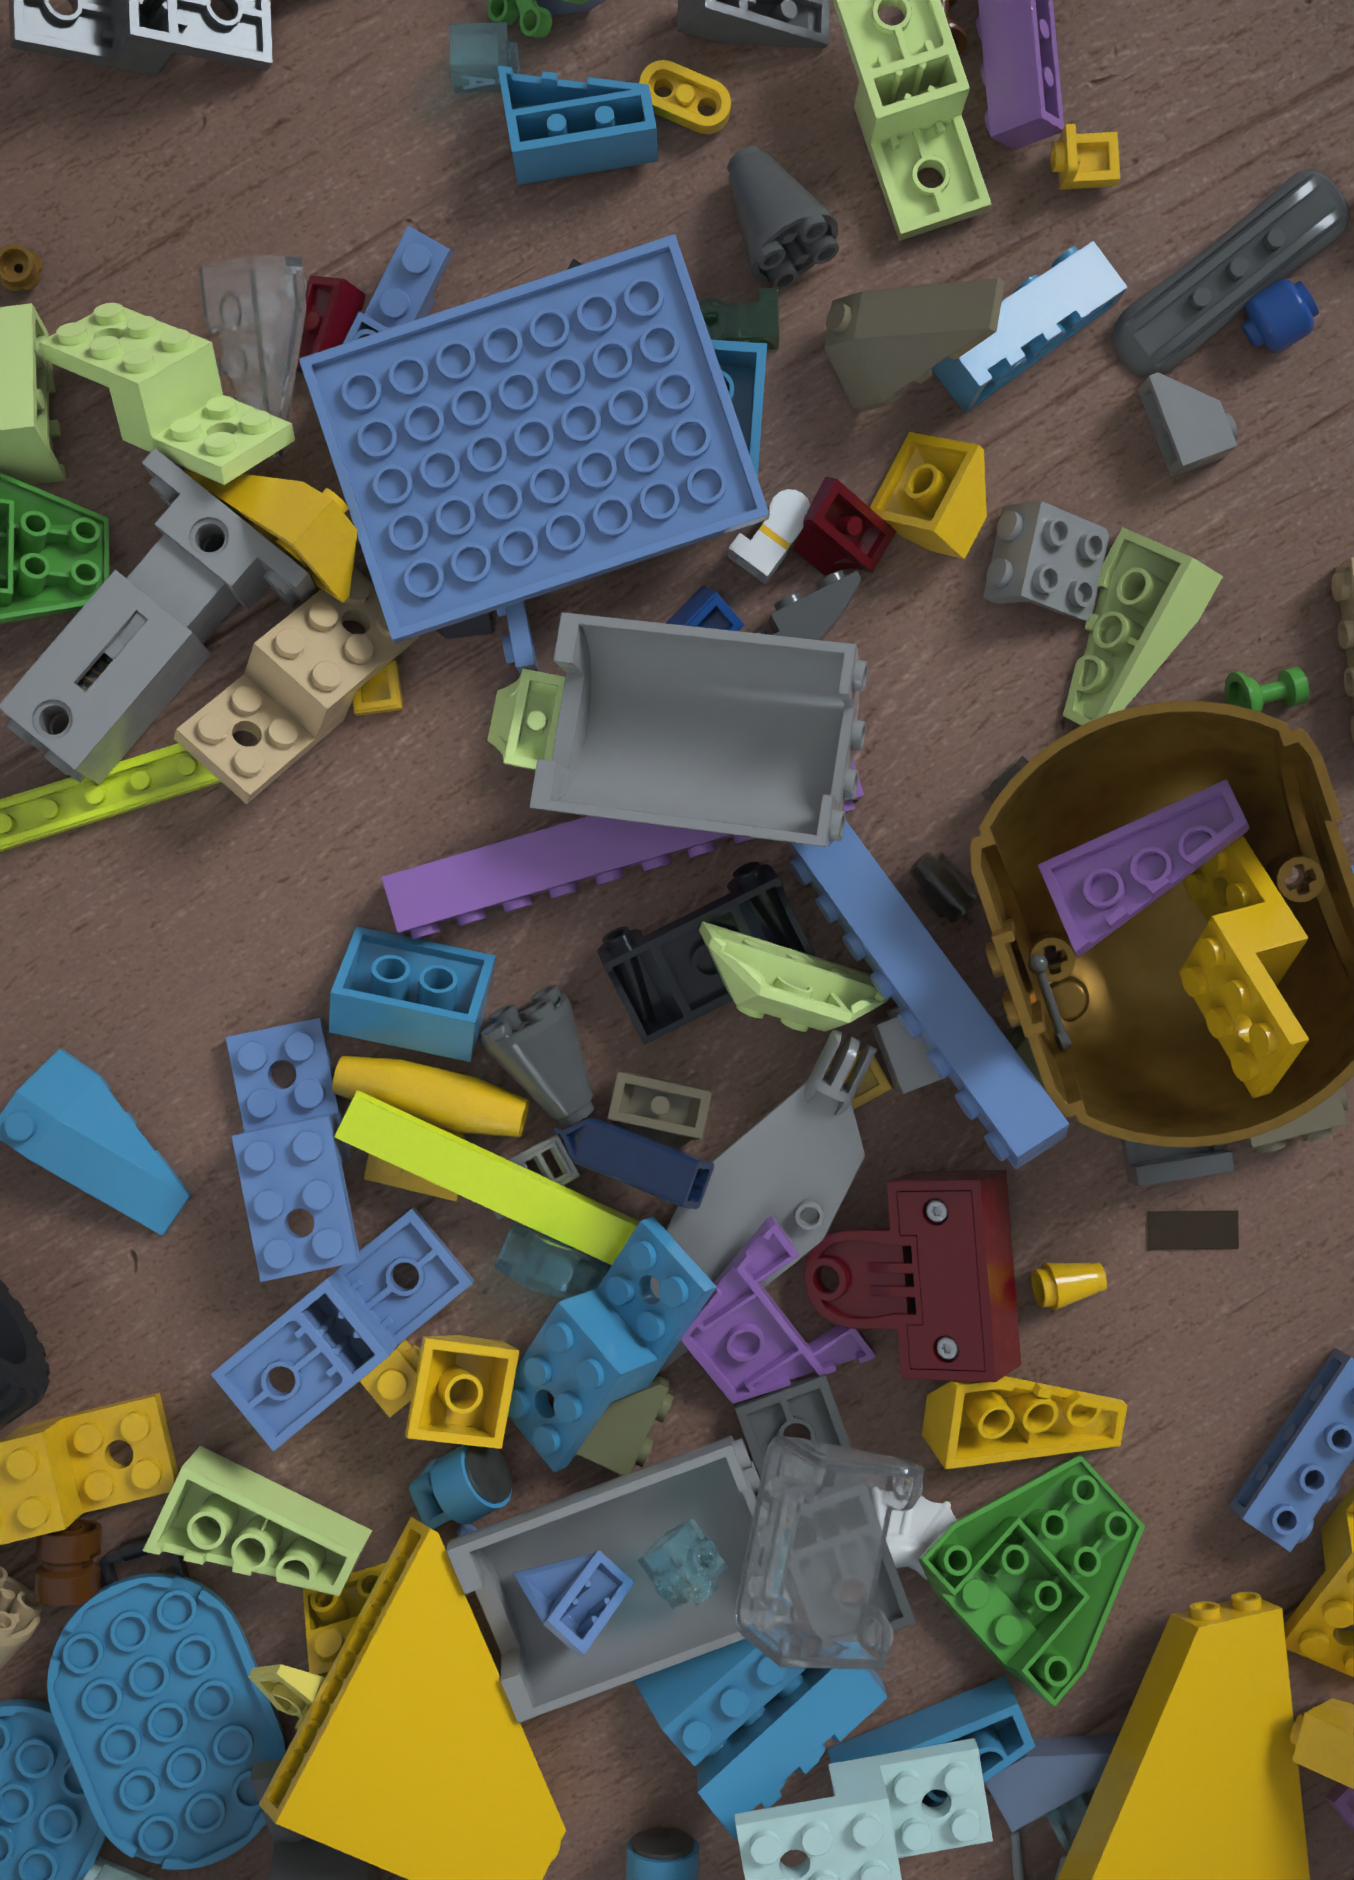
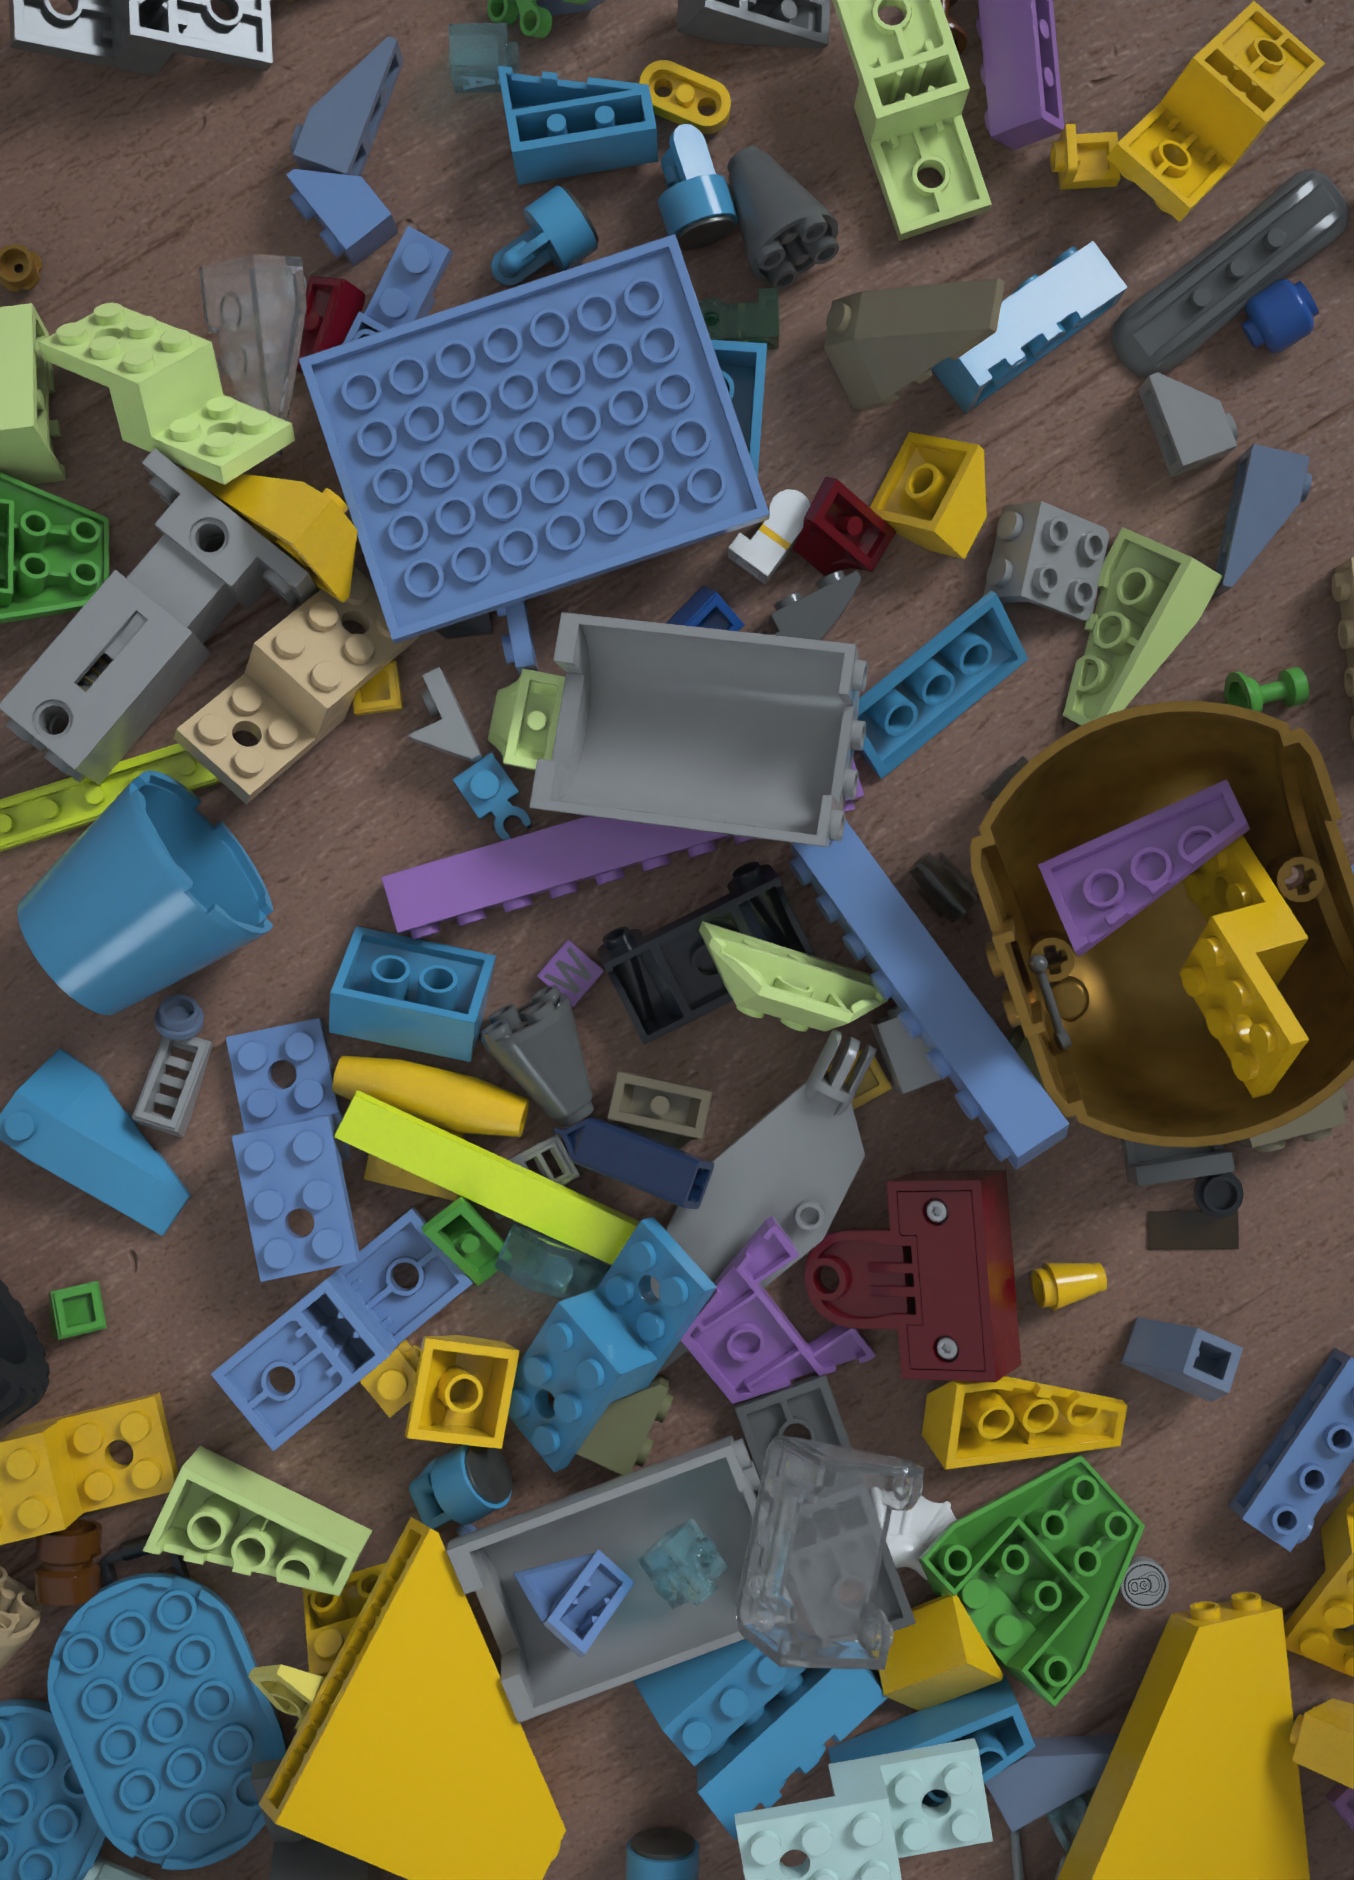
(76, 1310): none -> bright green slope
(143, 899): none -> dark azure cone
(179, 1017): none -> sand blue plate
(184, 1106): none -> light grey slope
(346, 209): none -> medium blue slope
(348, 116): none -> sand blue slope
(452, 732): none -> light grey slope
(466, 1239): none -> bright green slope
(489, 791): none -> dark azure plate
(556, 234): none -> dark azure piece
(571, 972): none -> medium lavender tile
(696, 198): none -> dark azure piece
(937, 1657): none -> yellow slope
(938, 683): none -> dark azure slope
(1144, 1583): none -> light grey tile
(1182, 1357): none -> sand blue slope
(1215, 111): none -> yellow bracket
(1218, 1194): none -> black plate
(1263, 496): none -> sand blue slope

